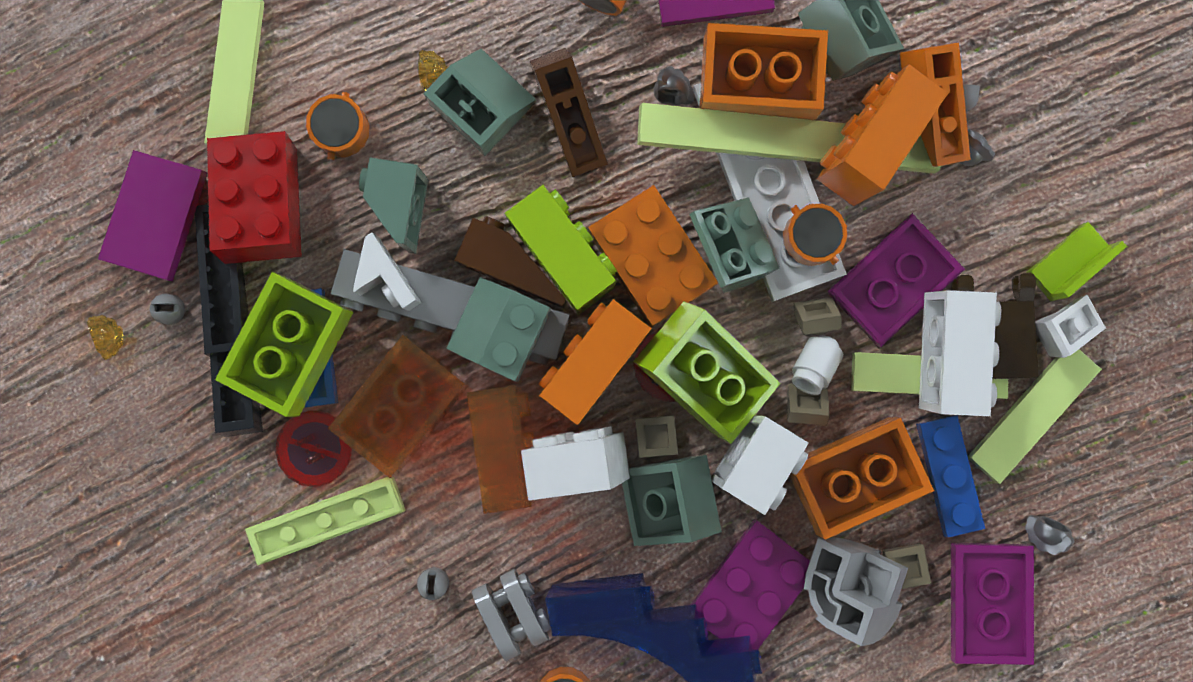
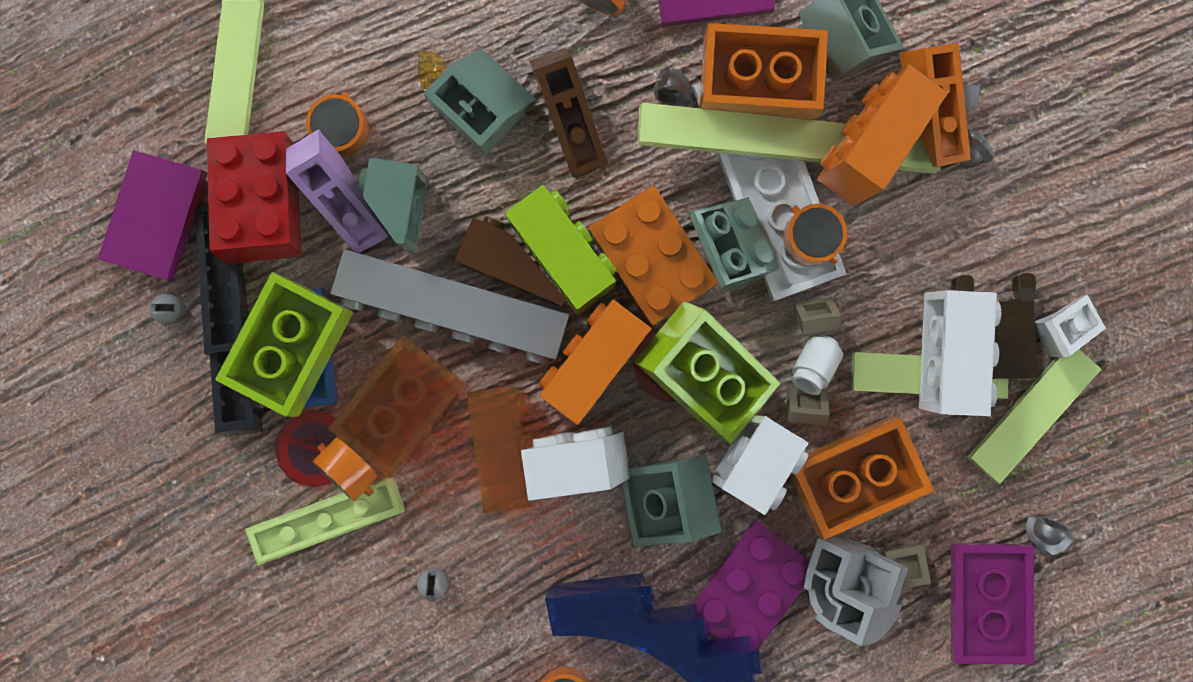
(105, 335): clear yellow piece -> none
(334, 191): none -> lavender slope
(345, 469): none -> orange piece
(379, 266): white slope -> none
(499, 329): sand green slope -> none
(532, 624): light grey brick -> none
(656, 436): dark tan plate -> none
(892, 280): magenta tile -> none
(950, 476): blue plate -> none
(1074, 262): lime panel -> none

